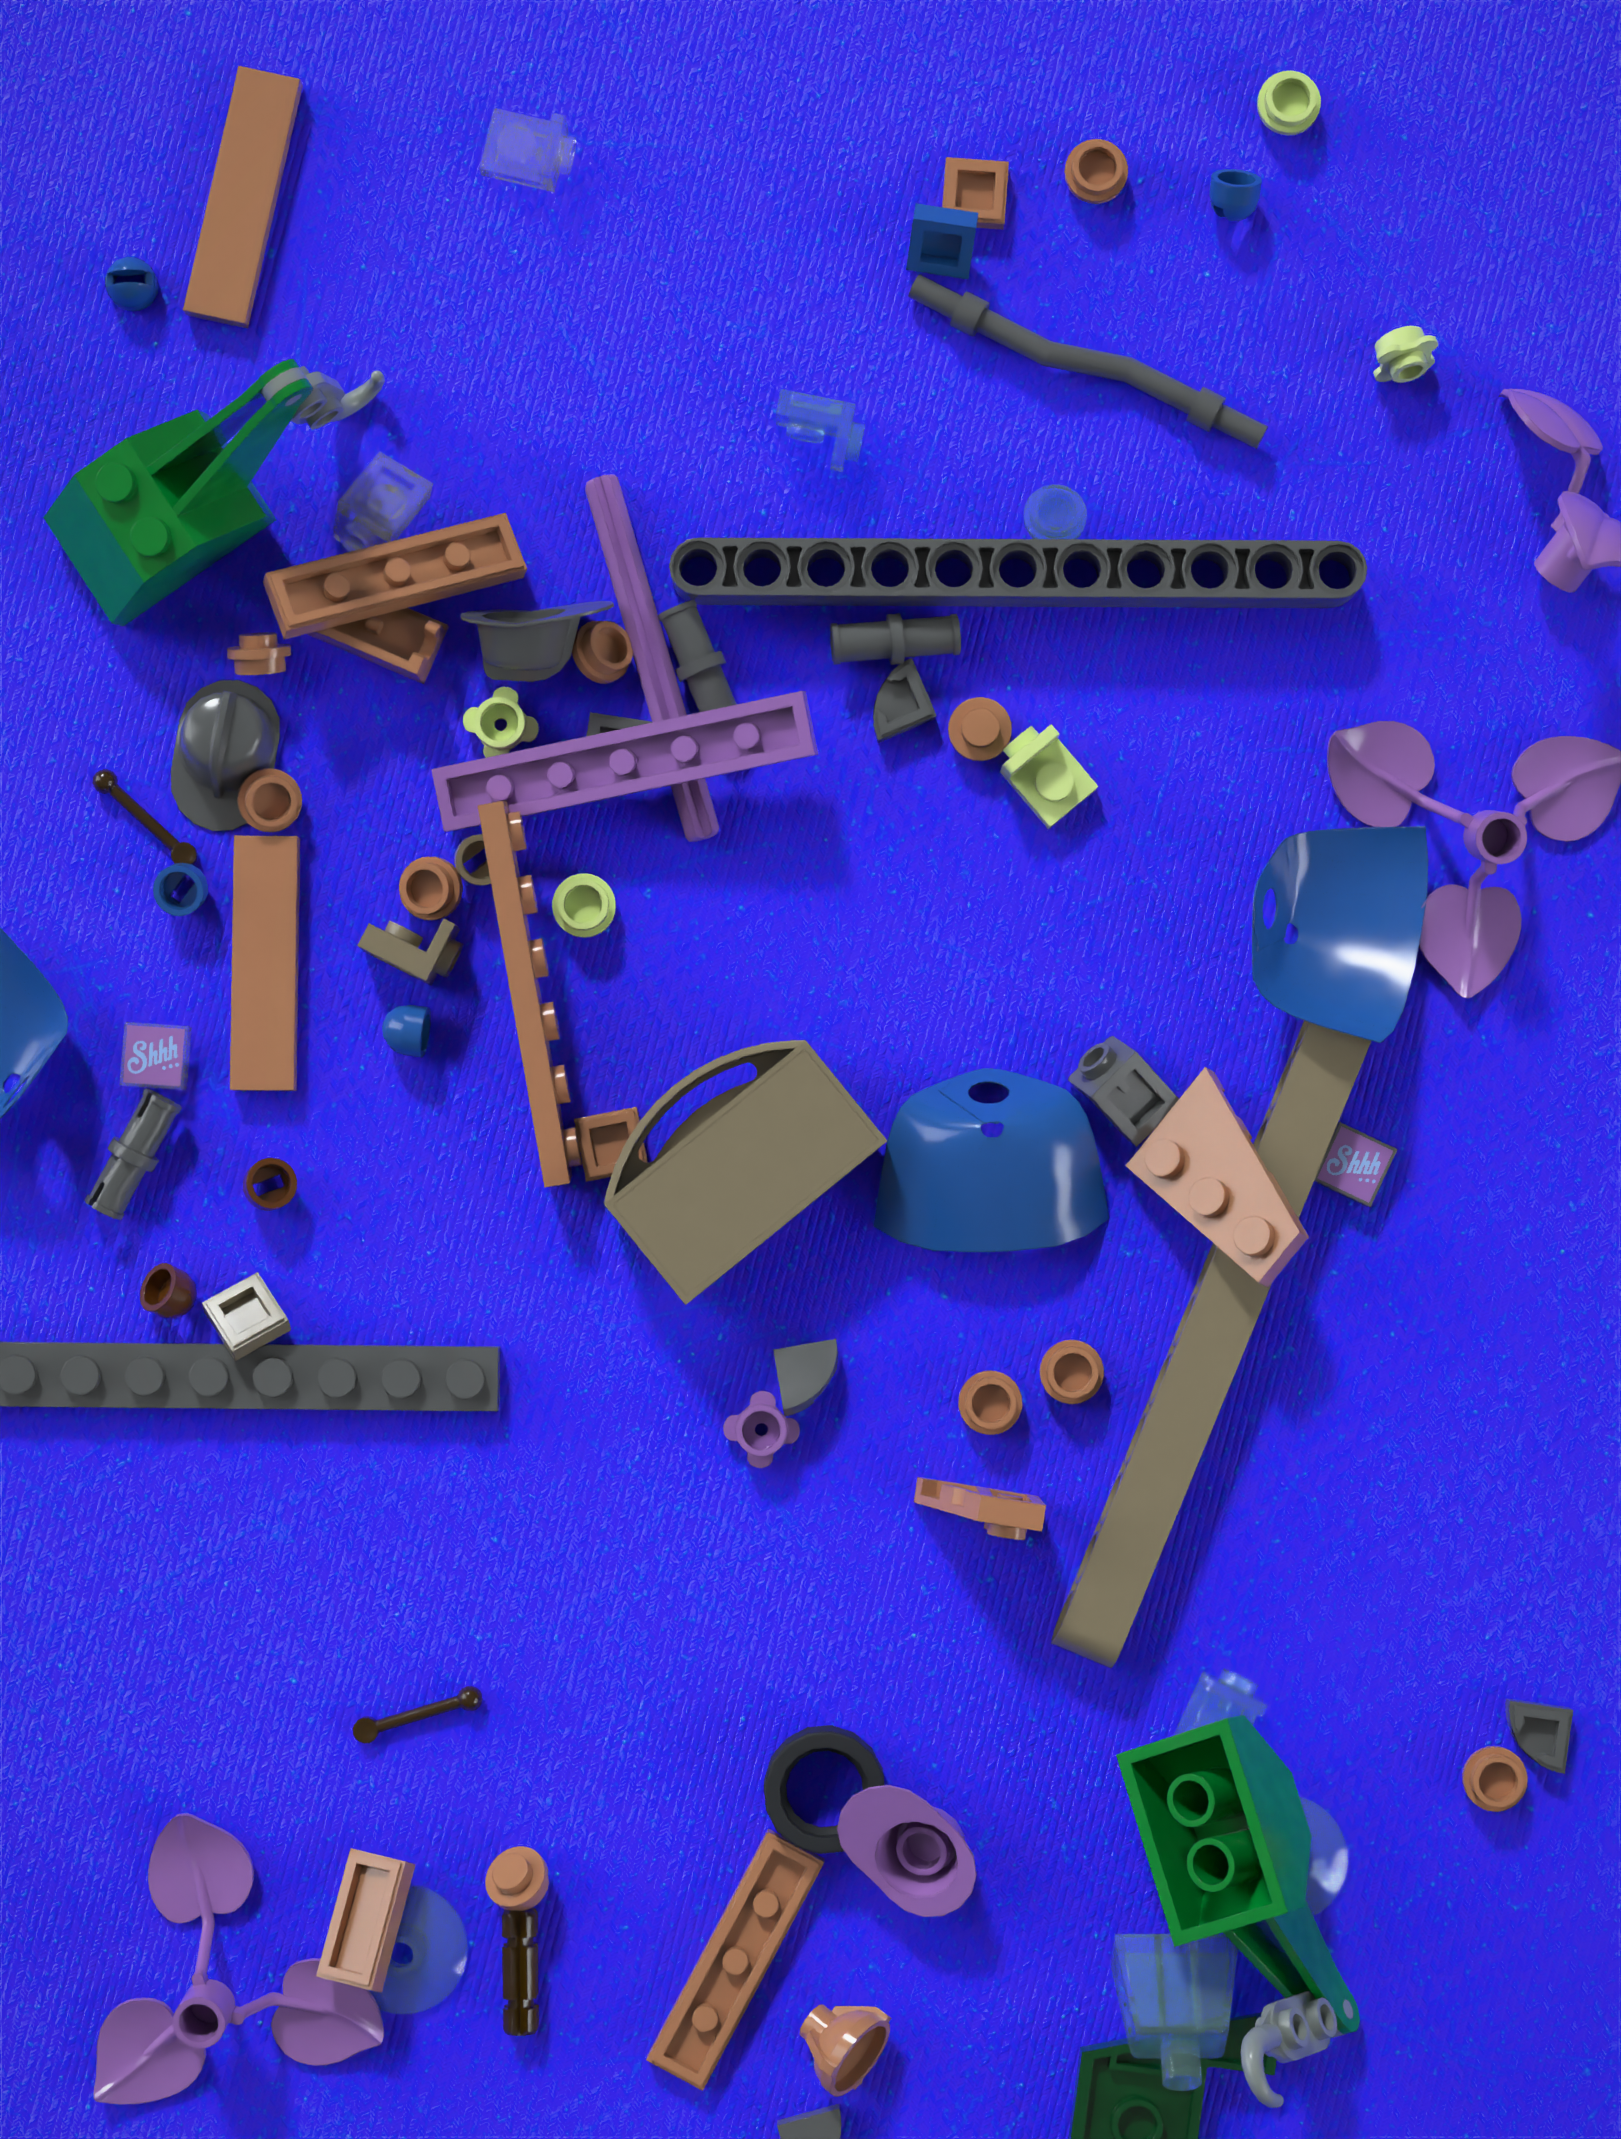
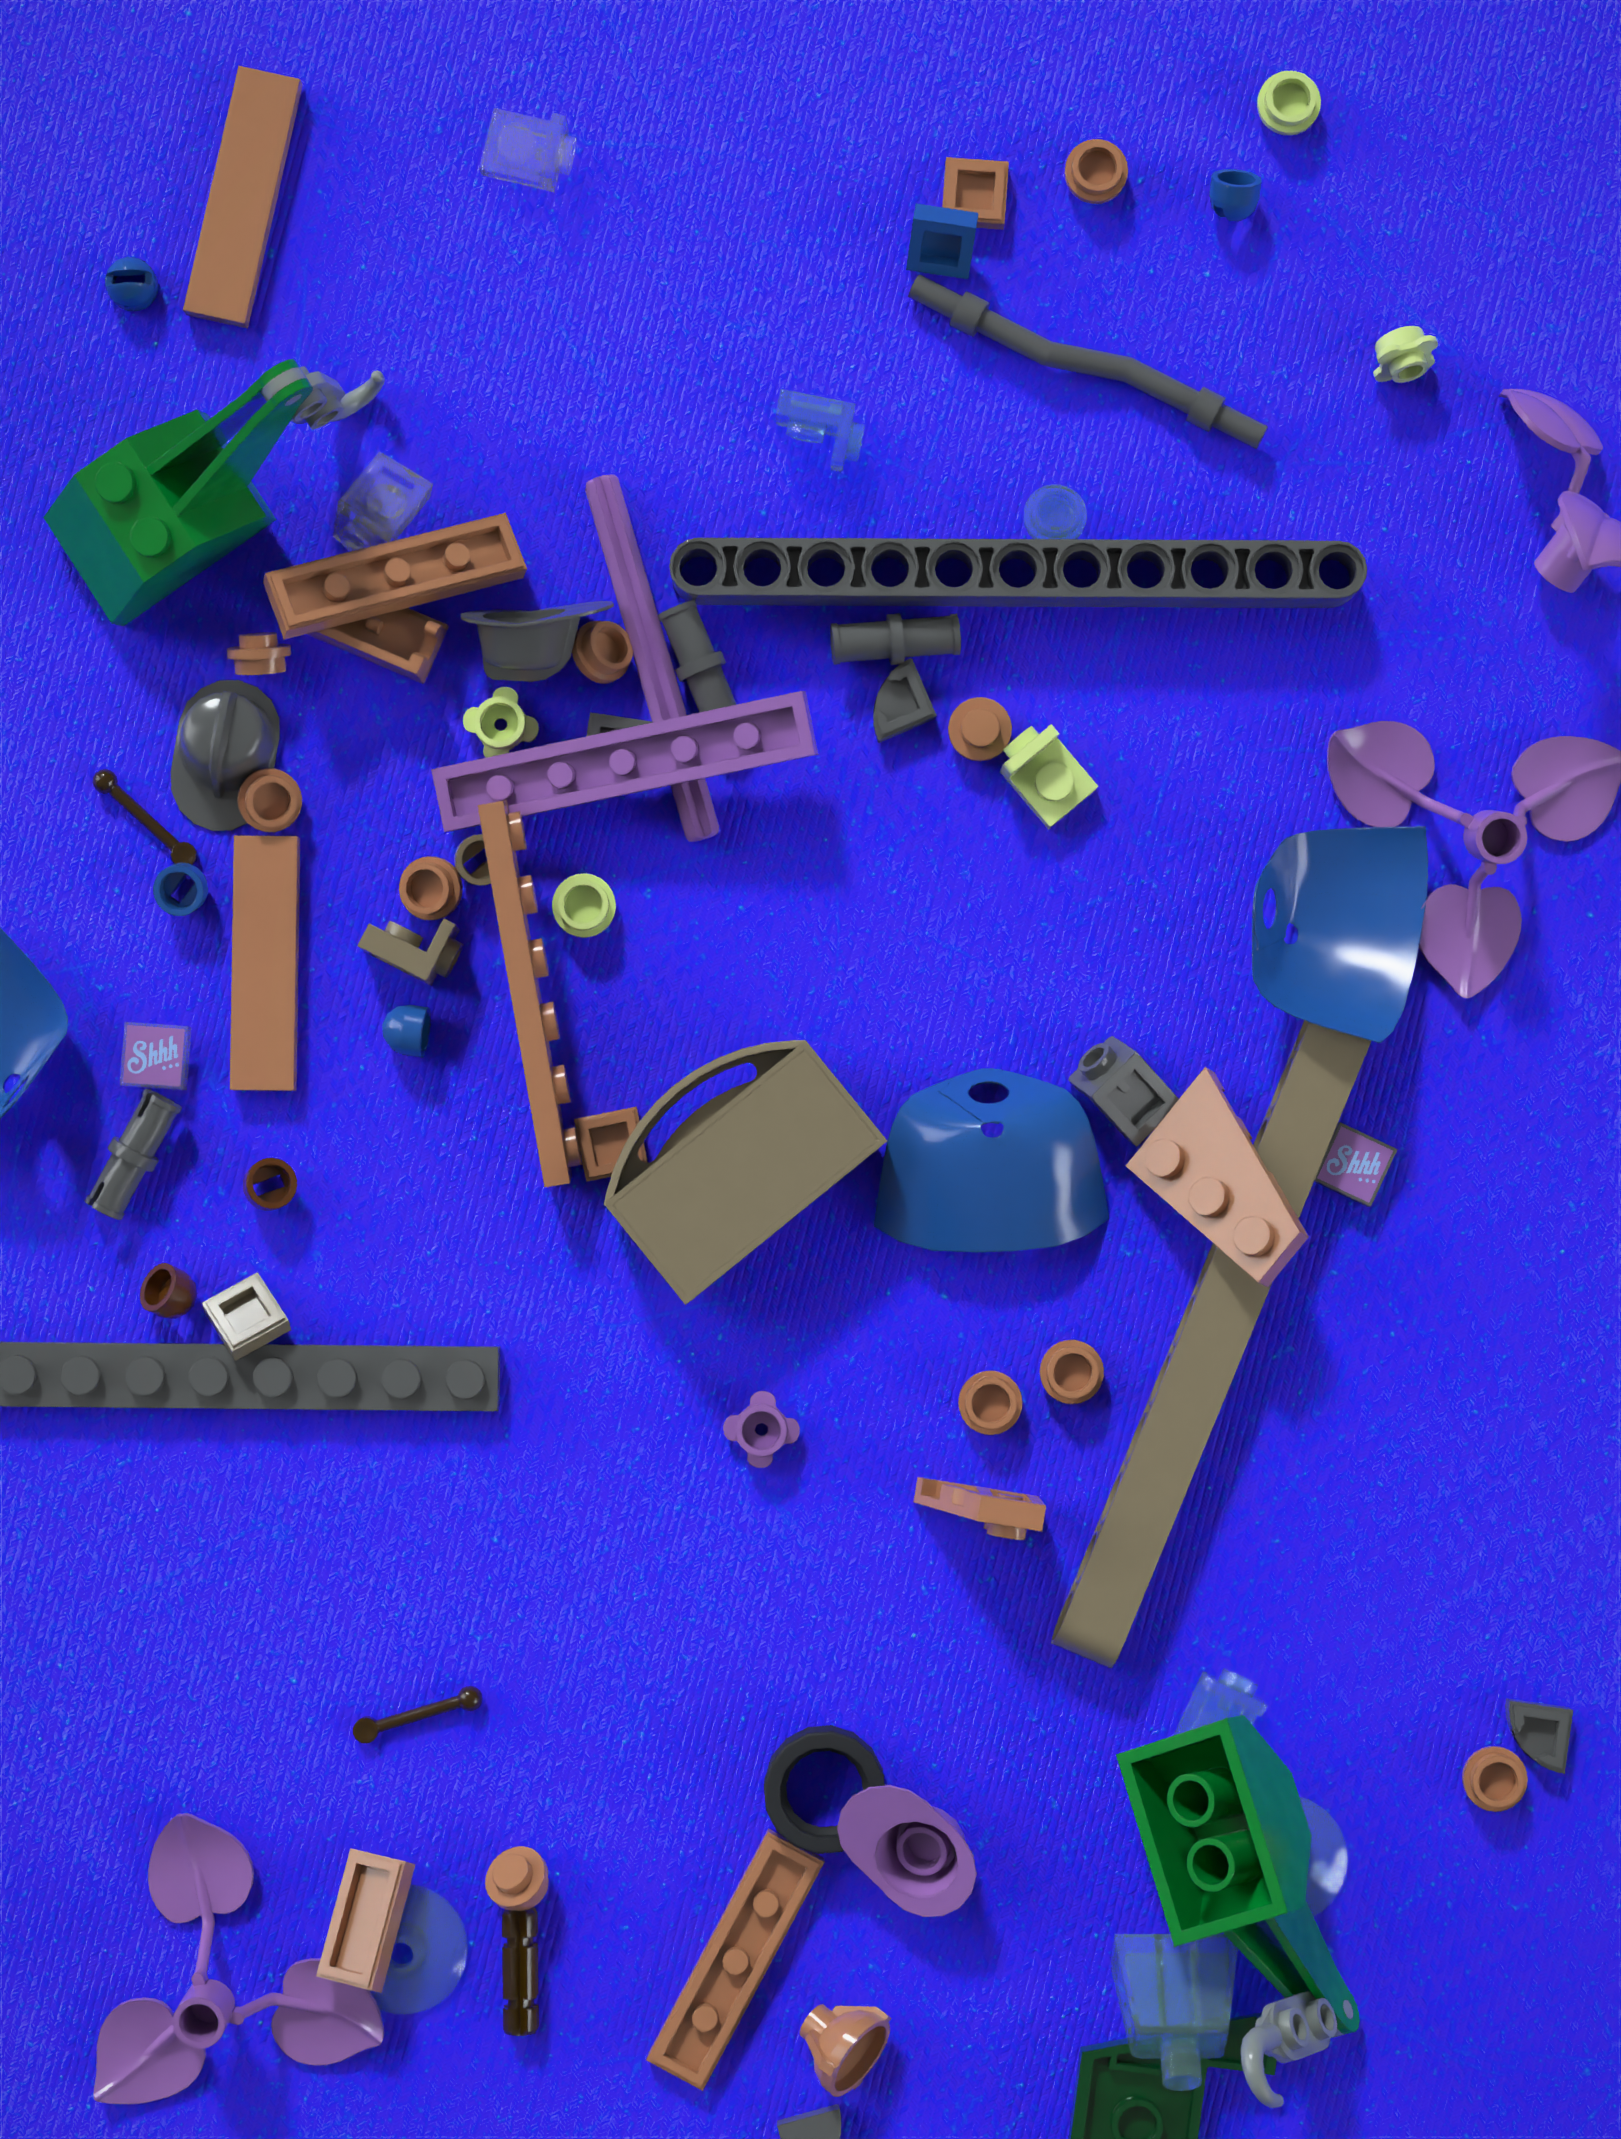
(804, 1373): dark grey tile -> none

